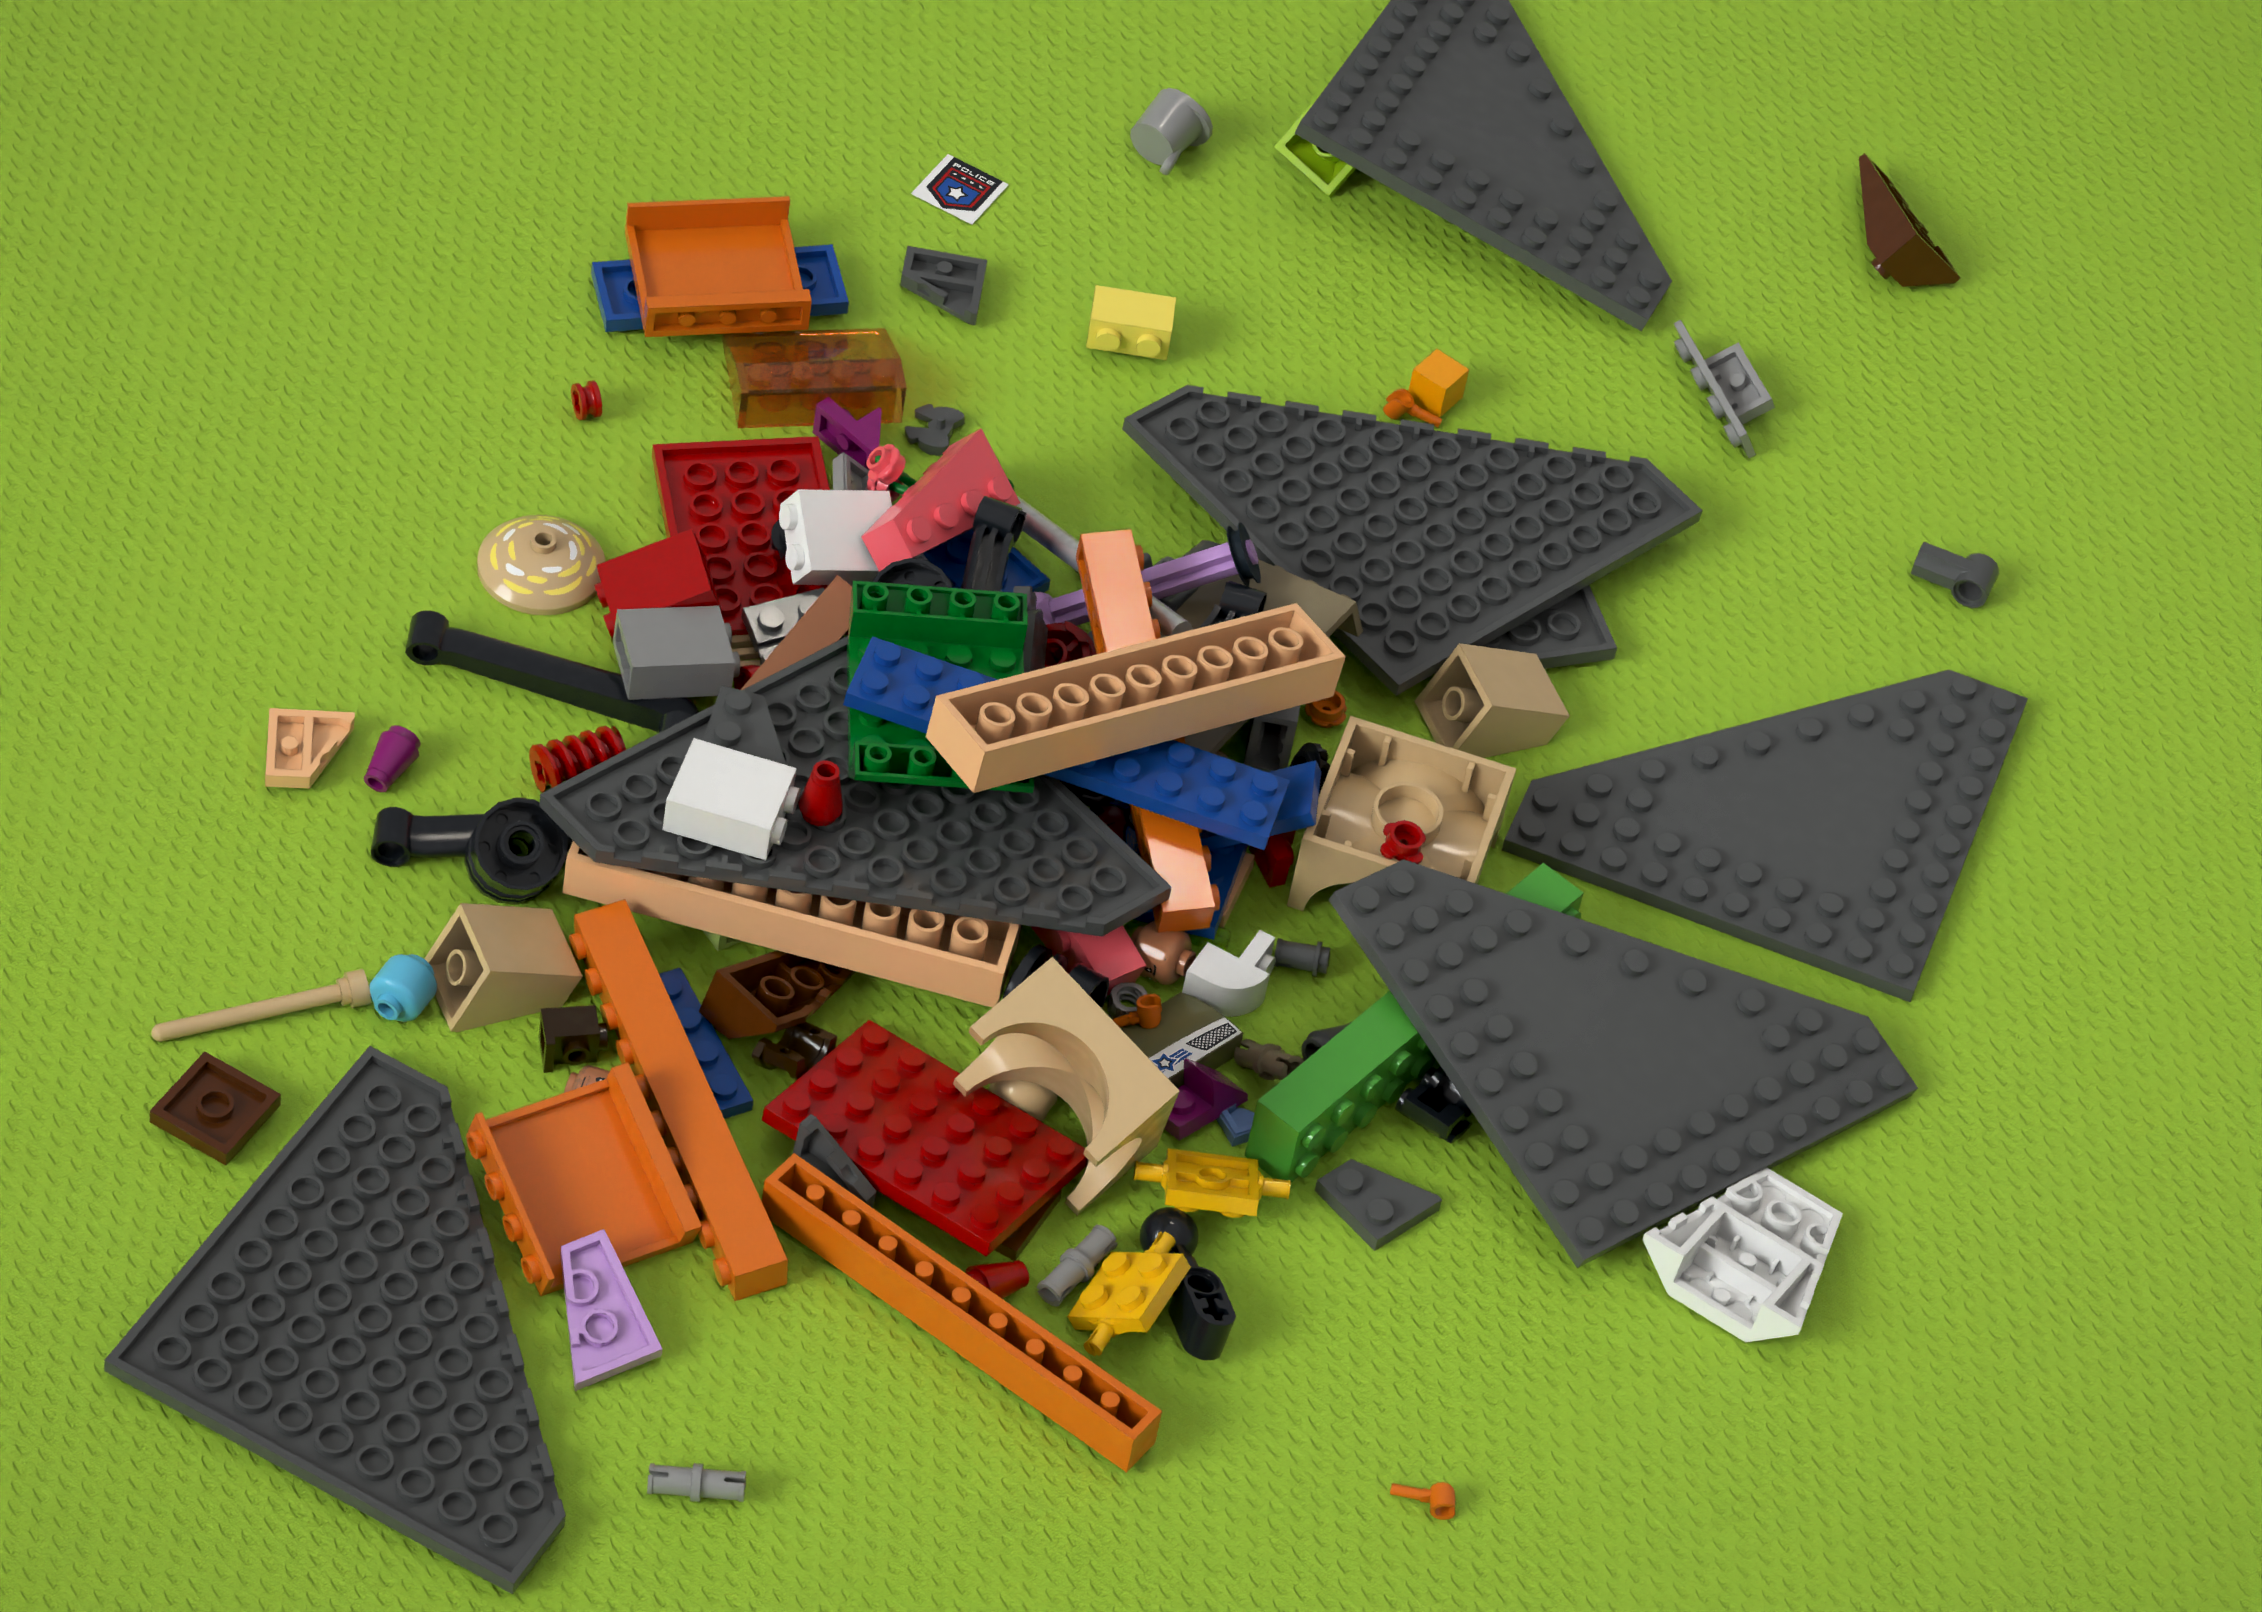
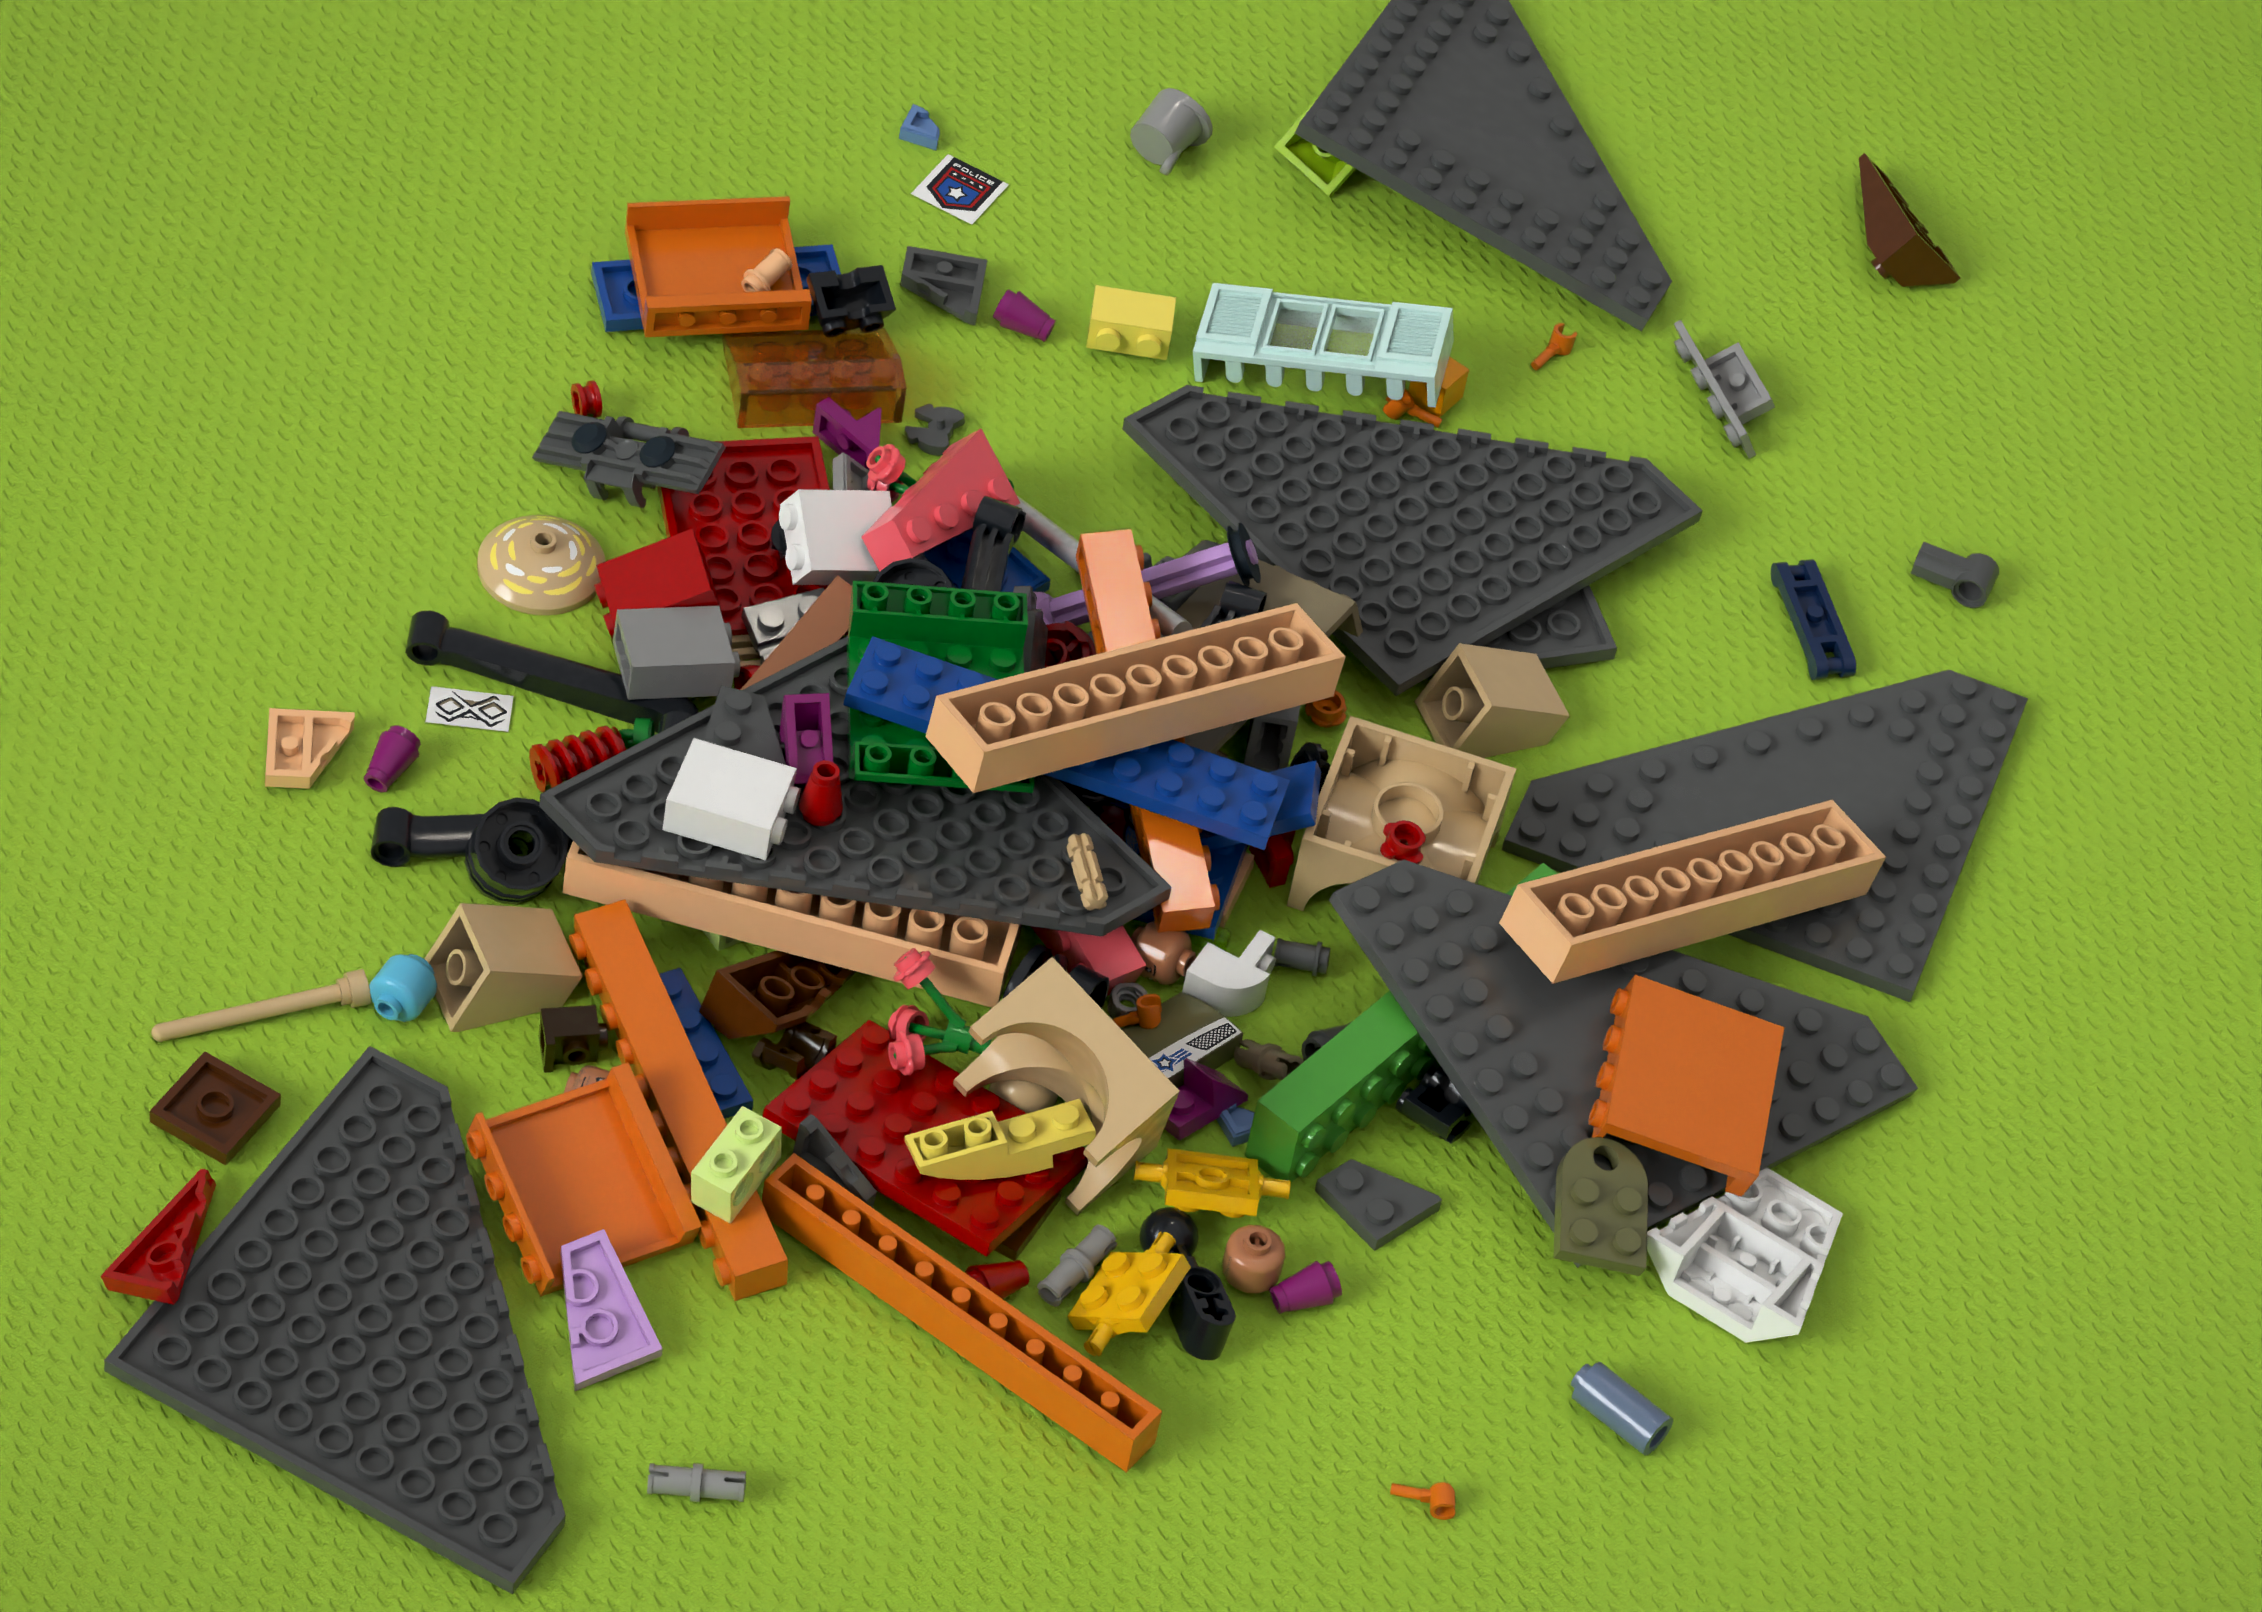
(161, 1254): none -> red wing
(469, 709): none -> white sticker
(613, 458): none -> dark grey piece
(642, 730): none -> green tile
(736, 1164): none -> yellowish green brick
(766, 272): none -> light nougat pin
(806, 732): none -> magenta slope
(851, 299): none -> black cylinder
(912, 1025): none -> coral plant
(920, 128): none -> medium blue tile
(992, 1149): none -> light yellow slope
(1023, 316): none -> magenta cone
(1087, 871): none -> tan axle
(1253, 1259): none -> nougat head
(1308, 1288): none -> magenta cone
(1323, 337): none -> light aqua window
(1558, 344): none -> orange hand
(1601, 1211): none -> olive plate
(1621, 1407): none -> sand blue brick
(1688, 1079): none -> orange panel
(1691, 890): none -> light nougat brick
(1814, 619): none -> dark blue plate

